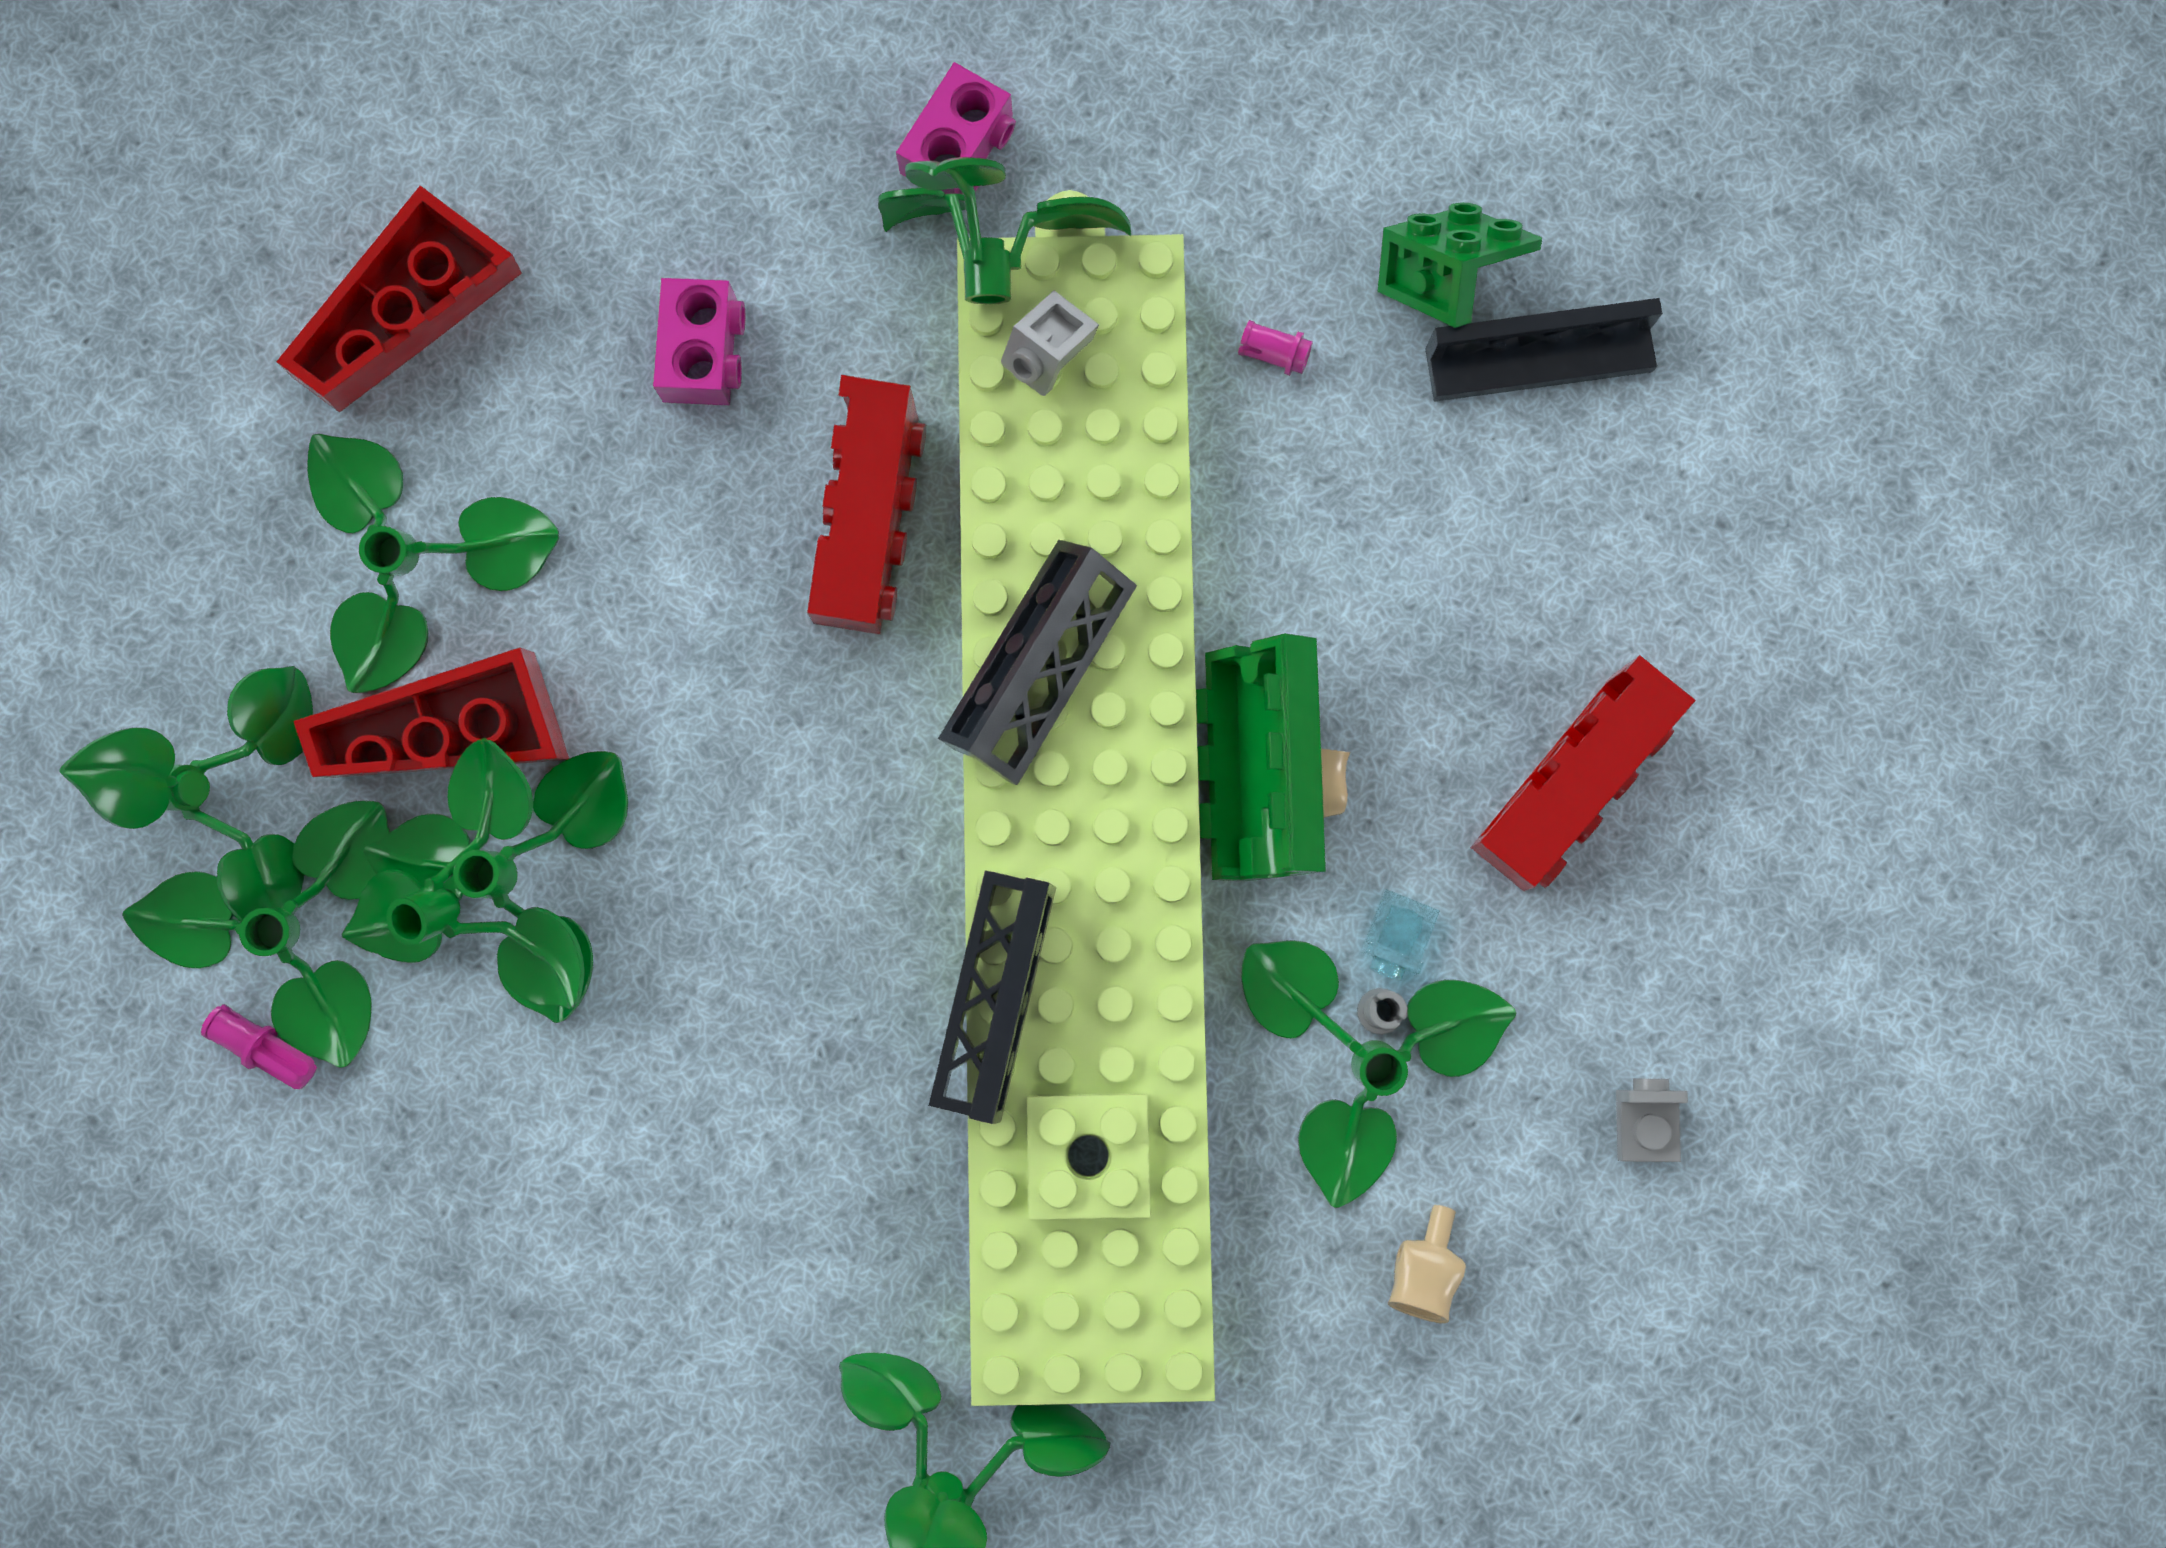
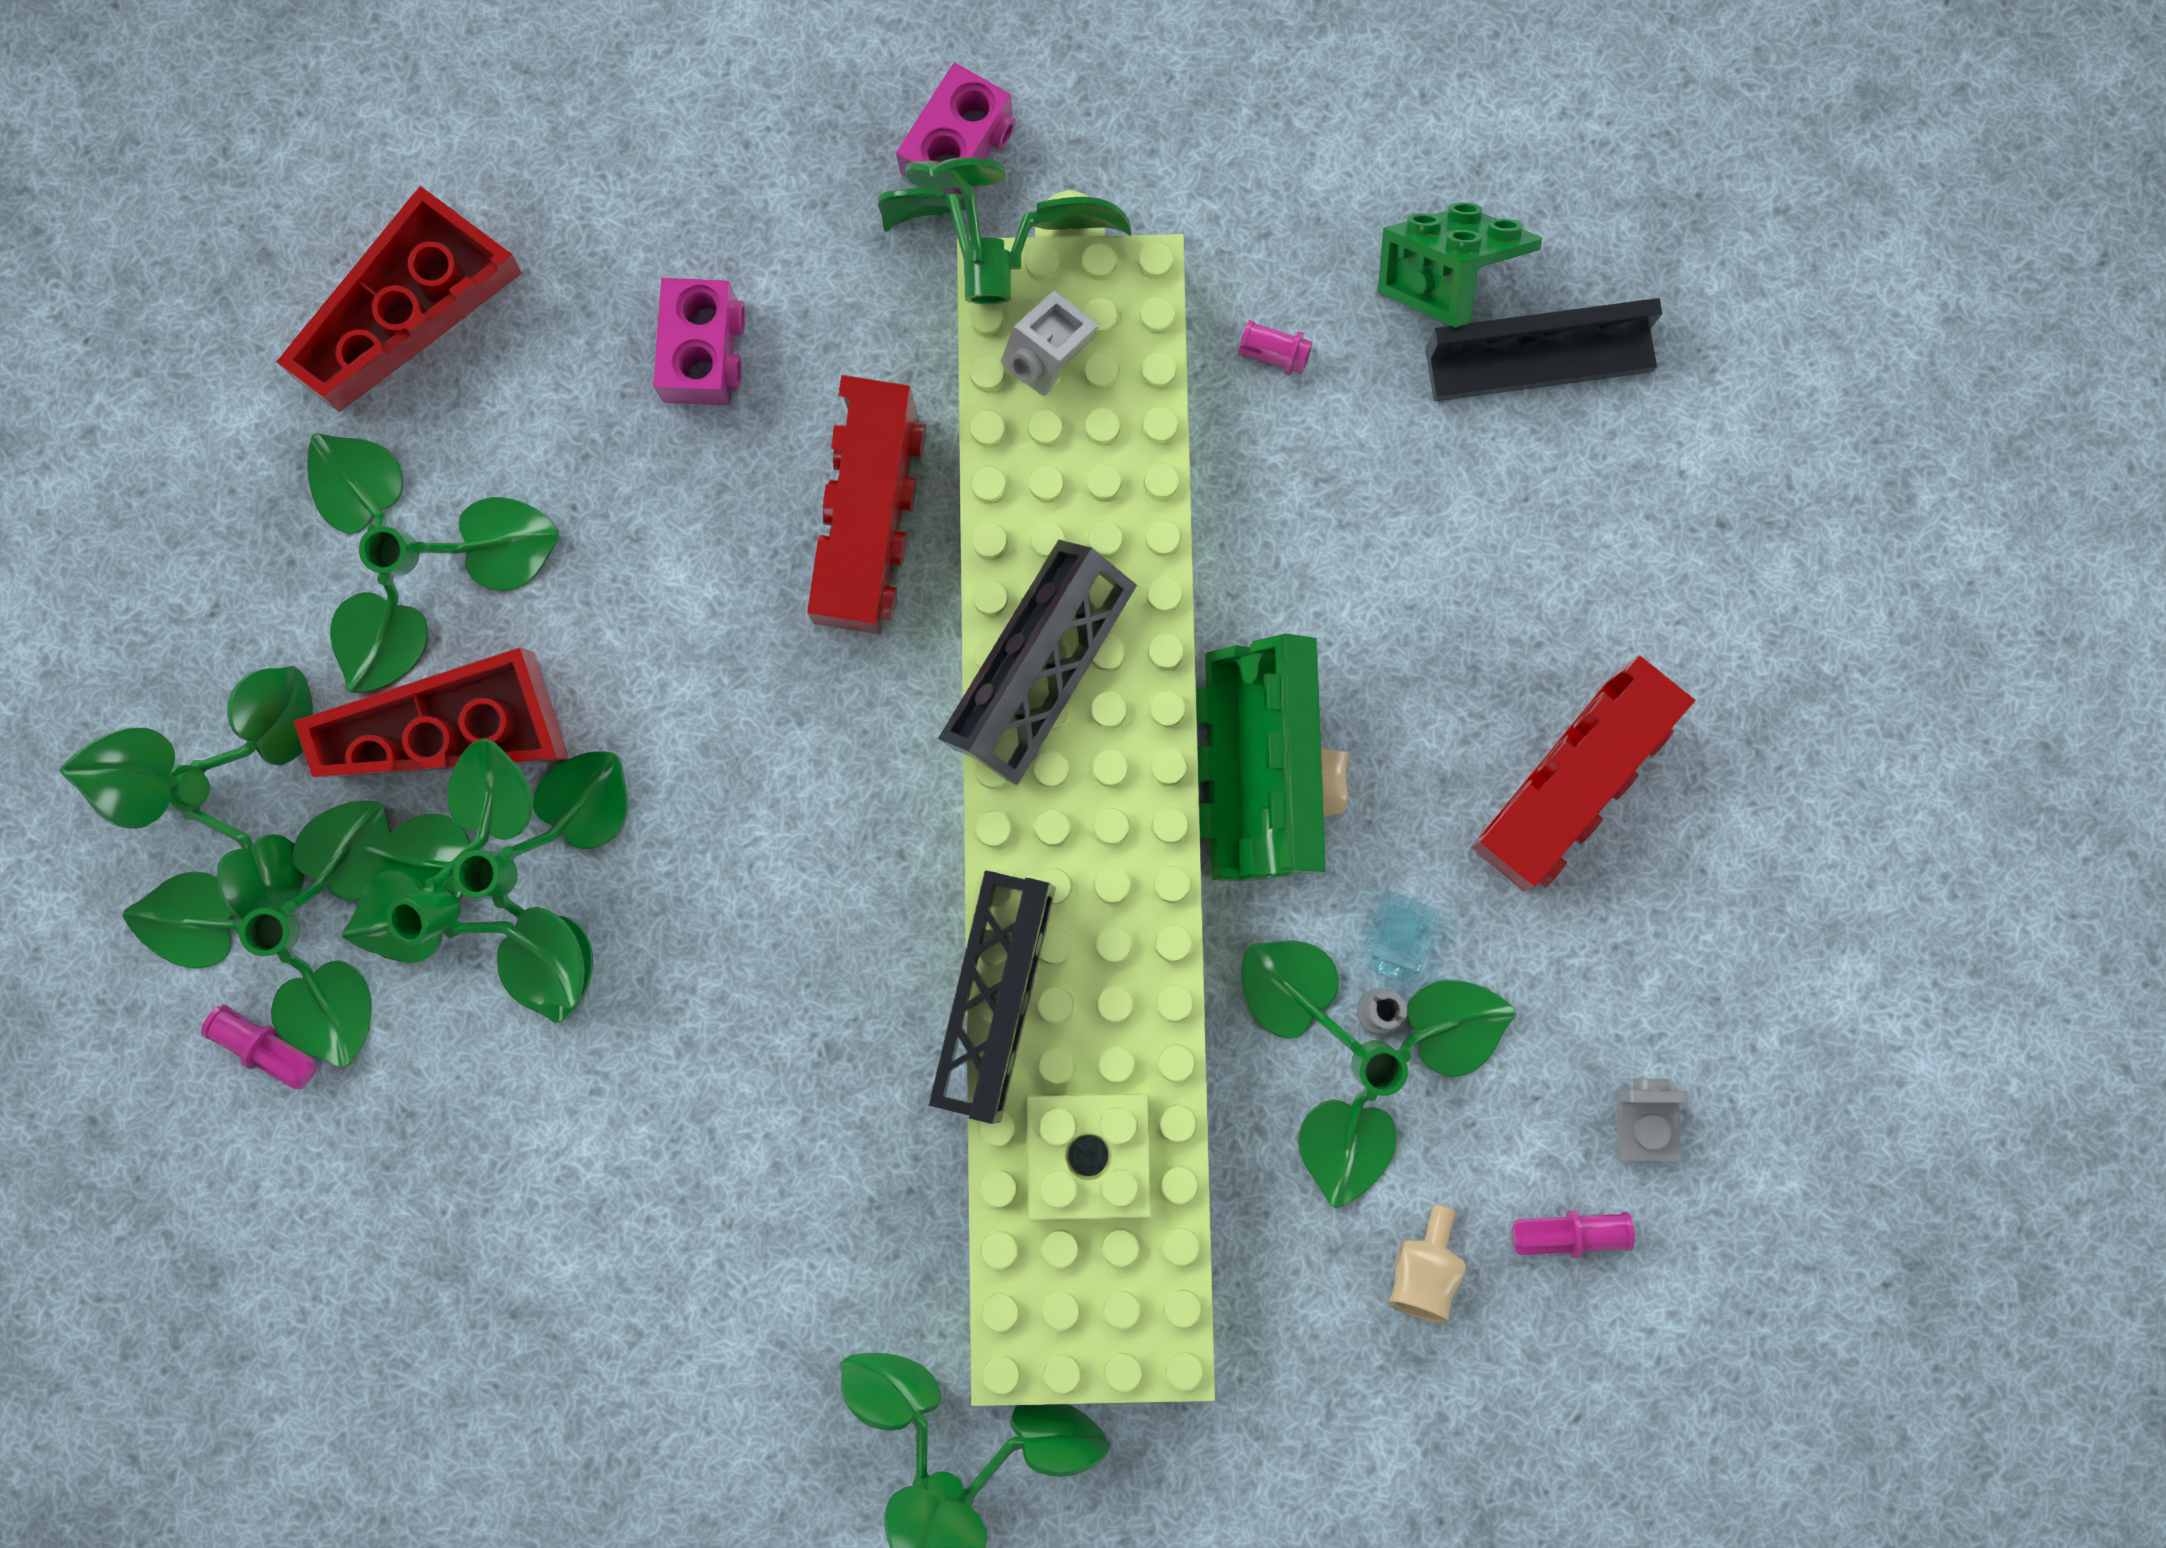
(1573, 1234): none -> dark pink axle

